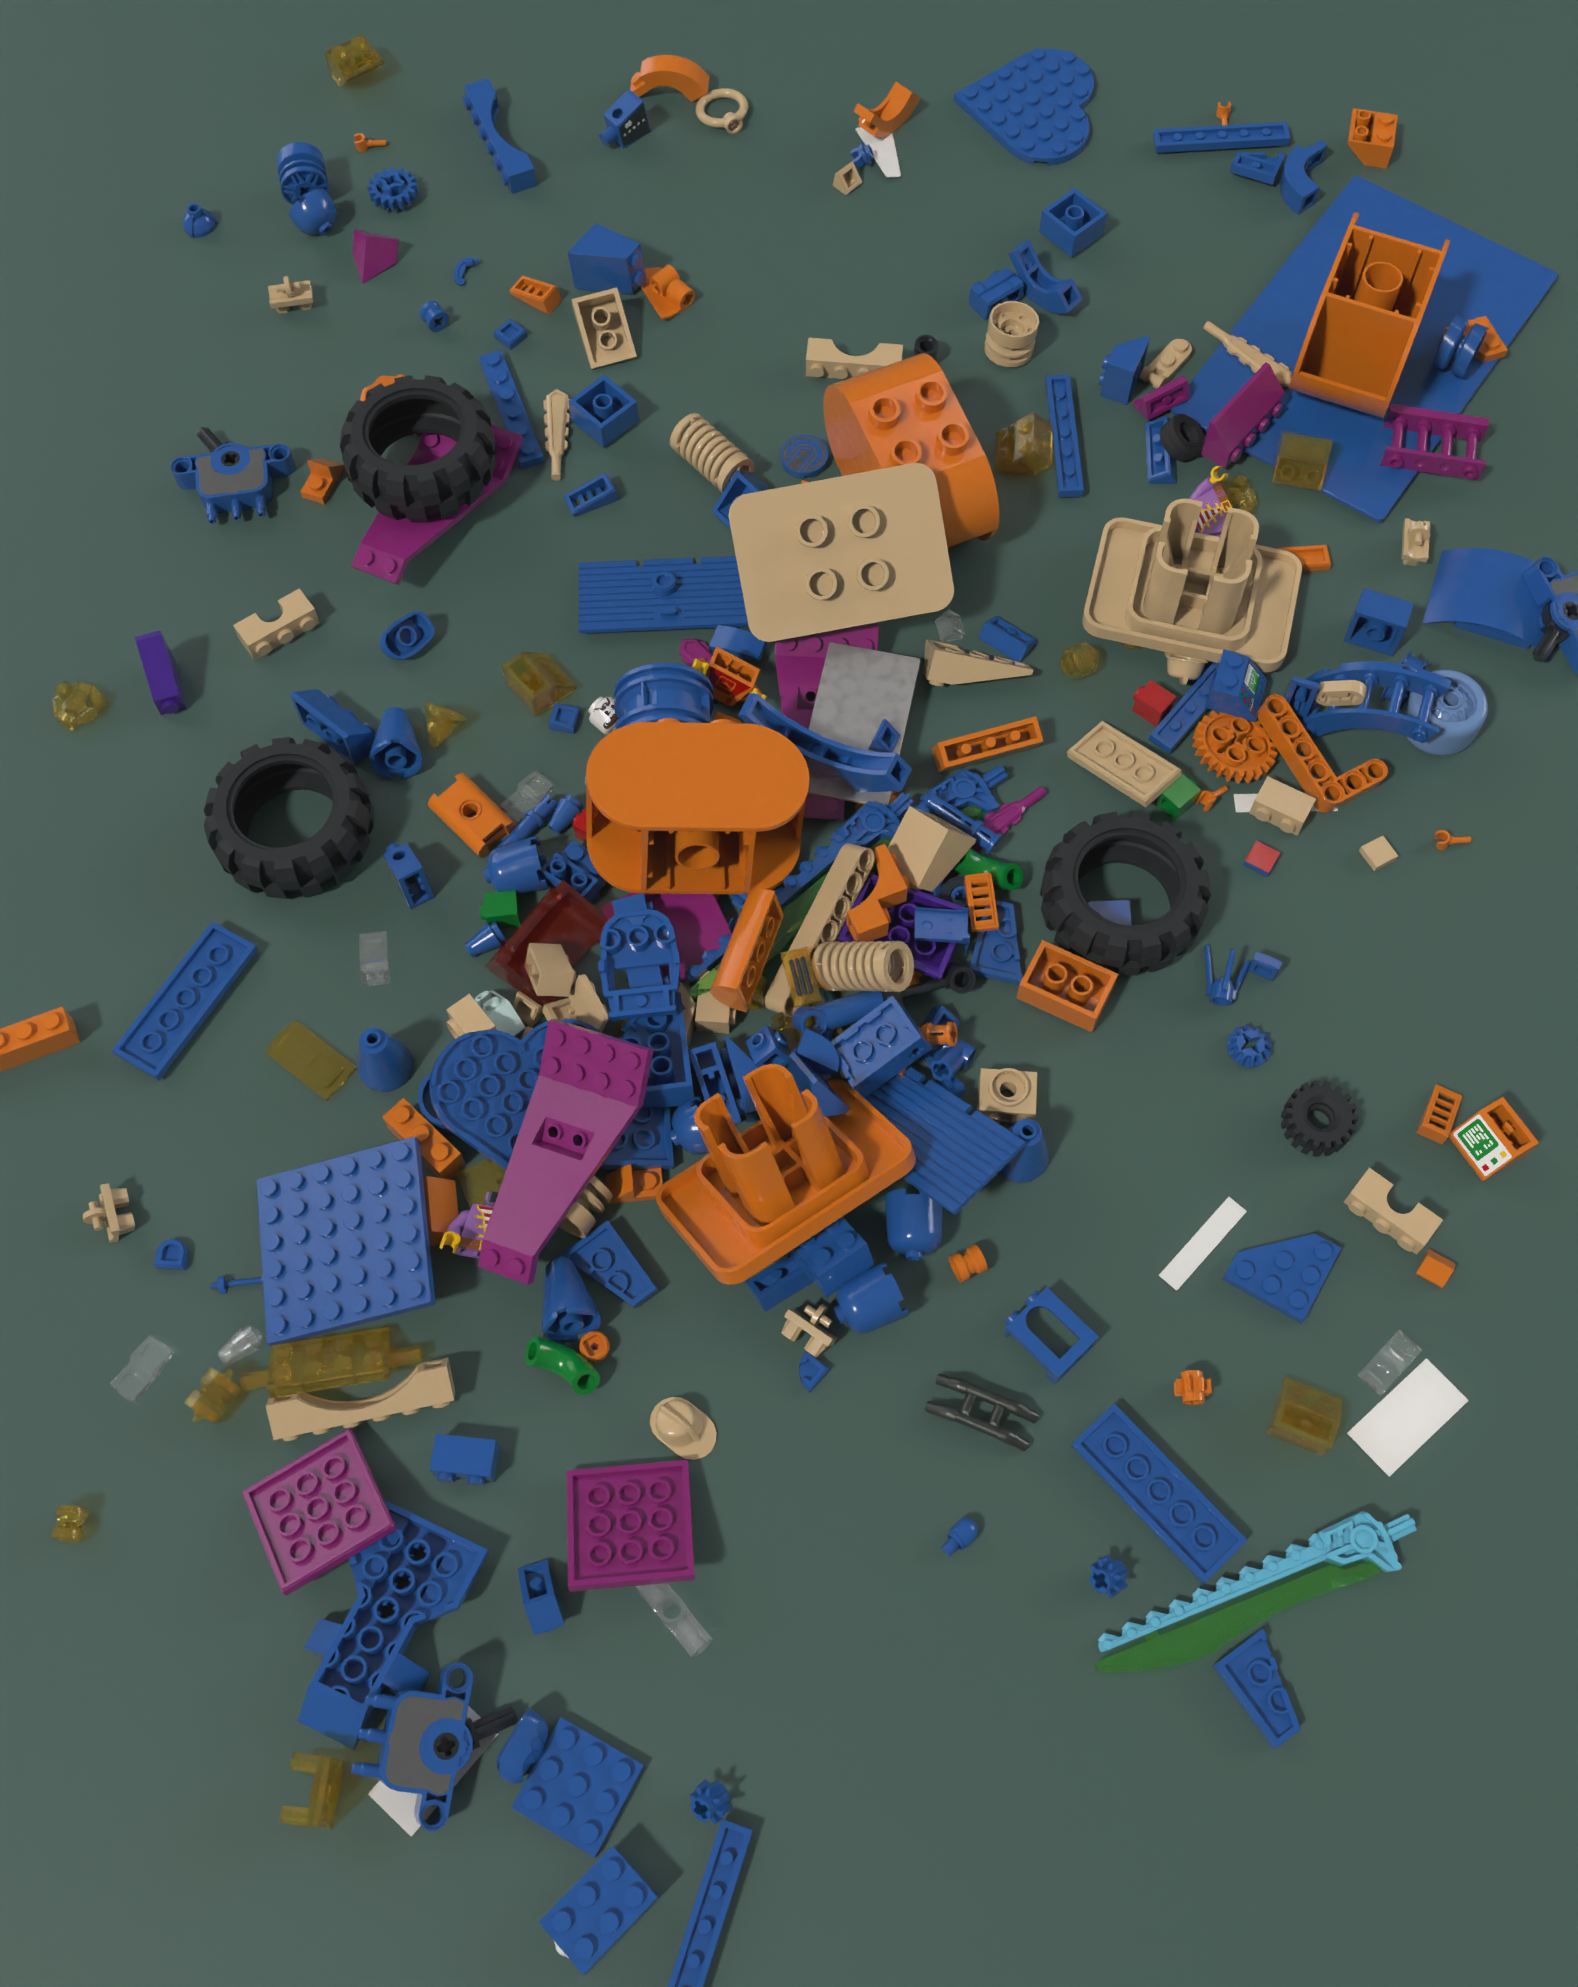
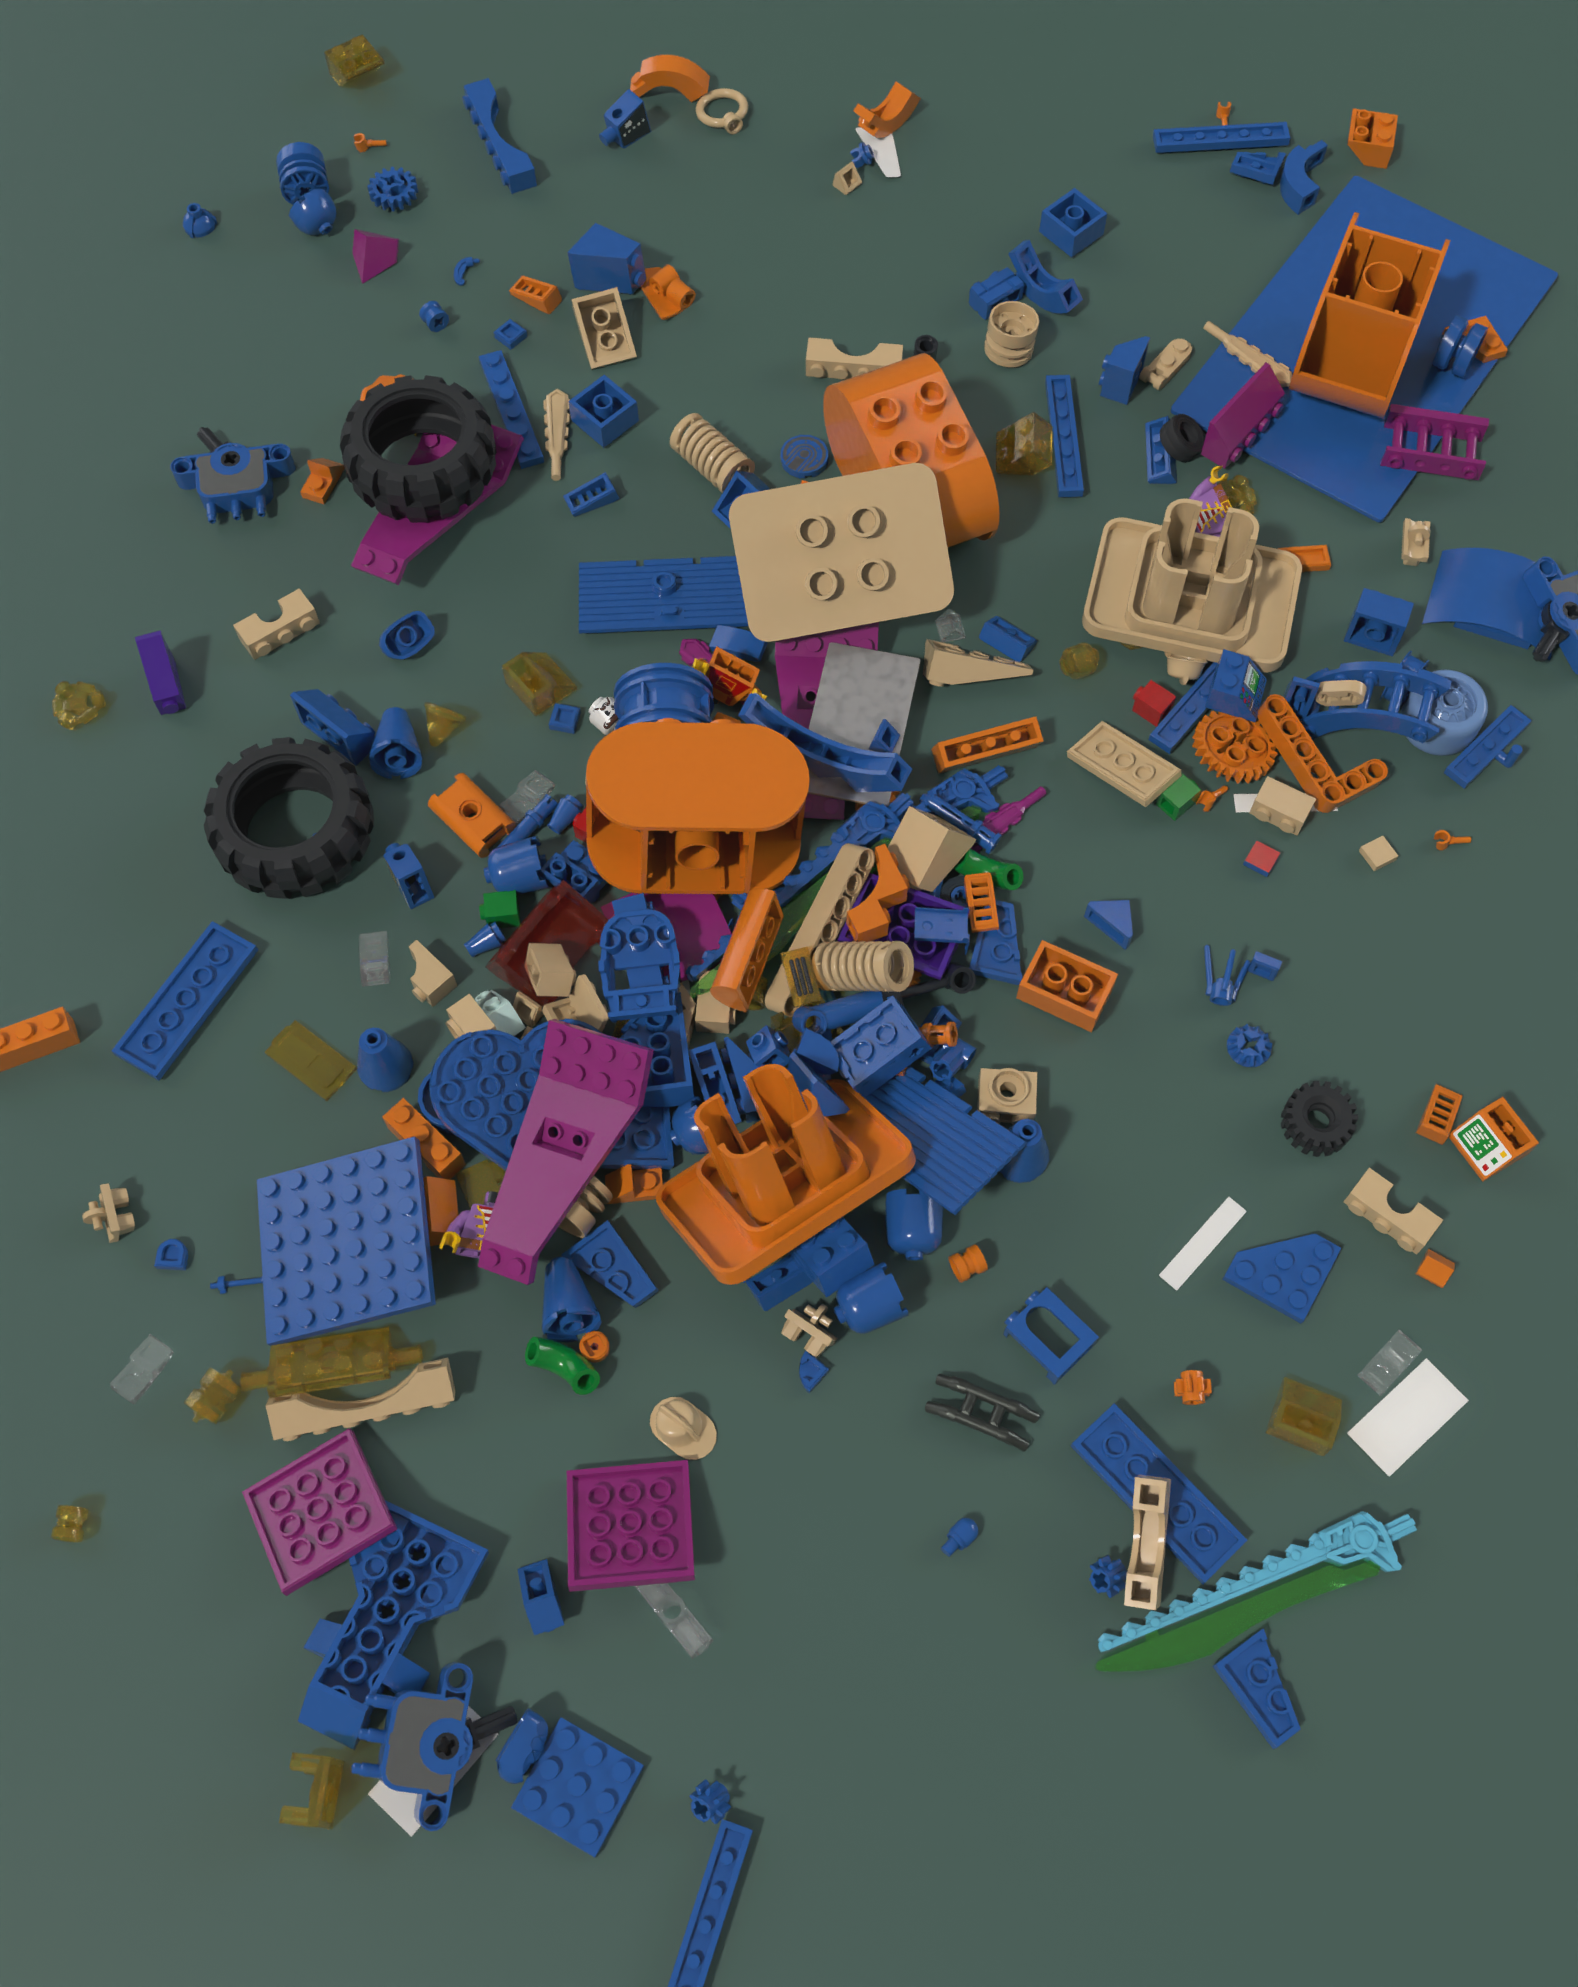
(241, 1344): clear cone -> none
(290, 294): tan hips -> none
(431, 979): none -> tan arch
(464, 1459): blue brick -> none
(598, 1910): blue piece -> none
(1034, 105): blue plate -> none
(1137, 843): black tyre -> none
(1149, 1542): none -> tan arch
(1163, 398): magenta panel -> none
(1301, 460): clear yellow slope -> none
(1490, 746): none -> blue plate

